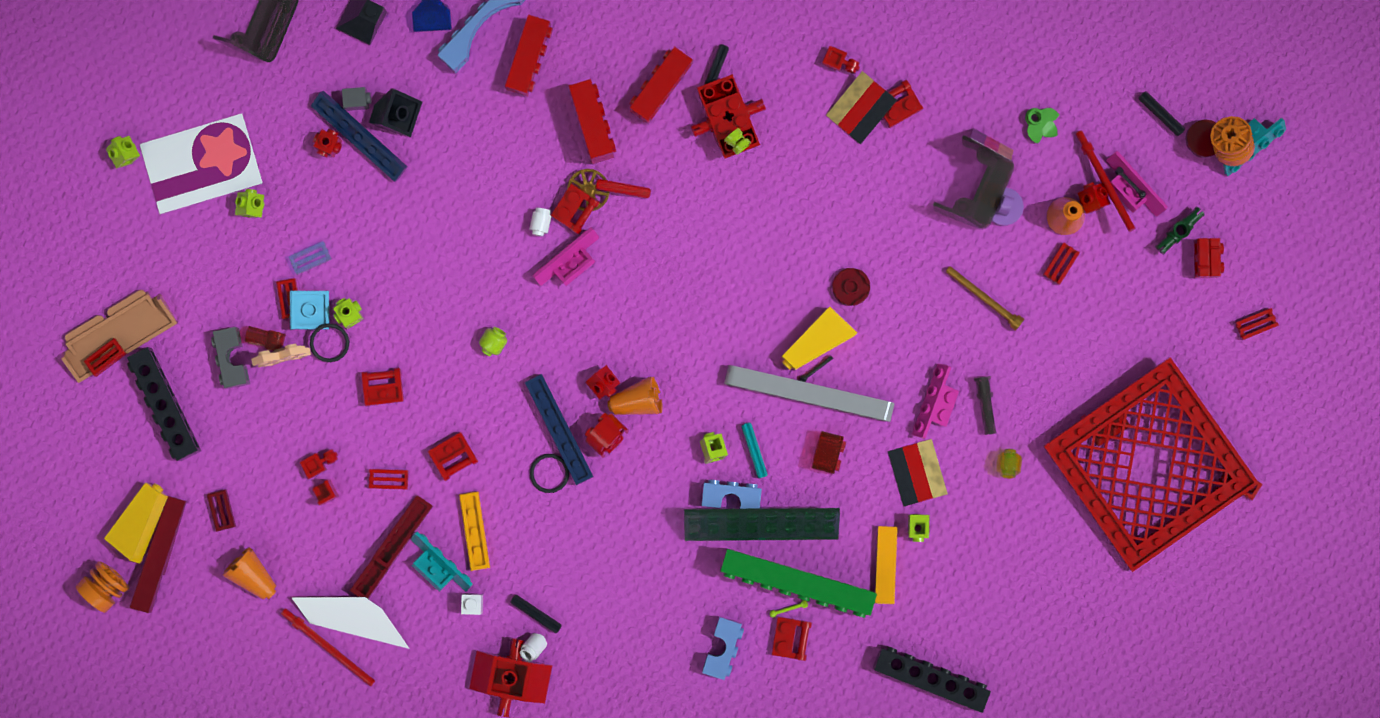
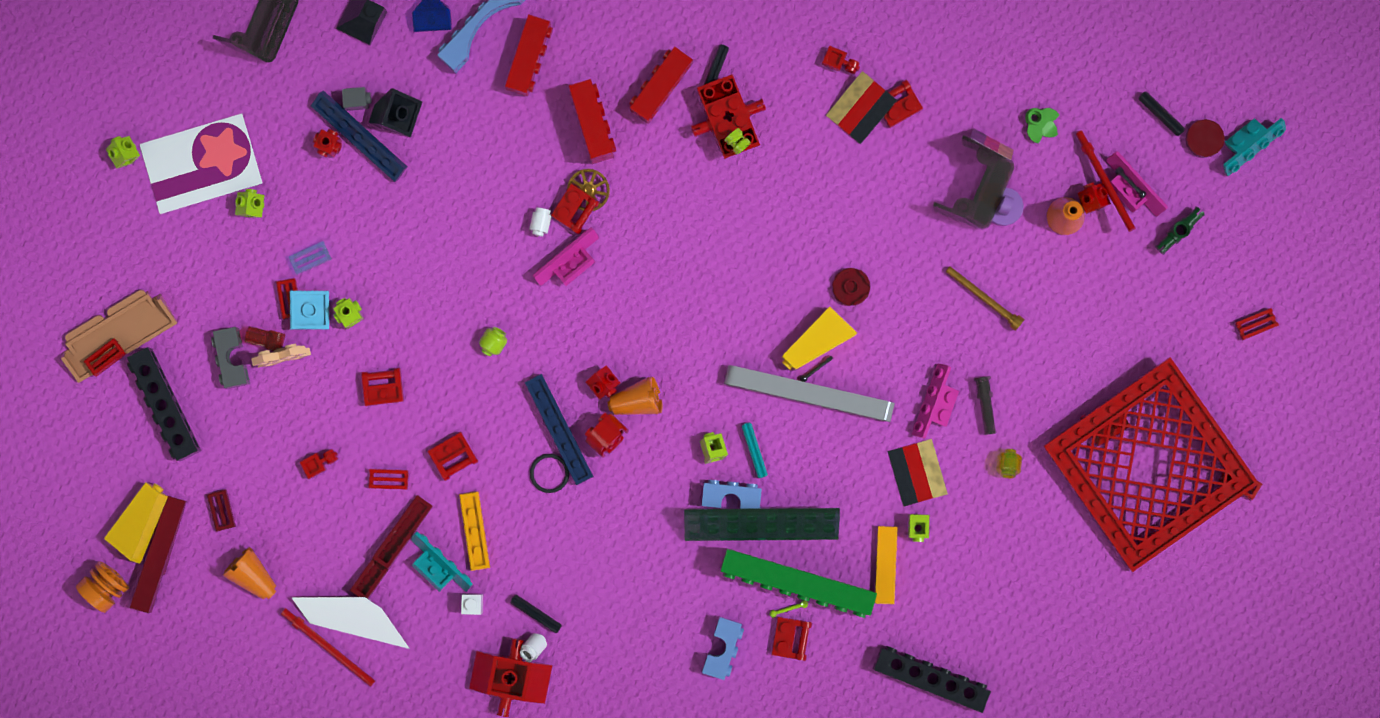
(325, 492): red panel -> none
(332, 326): black piece -> none
(622, 188): red axle -> none
(828, 452): clear red brick -> none
(1069, 250): red tile -> none
(1208, 257): red brick -> none
(1236, 149): orange wheel -> none

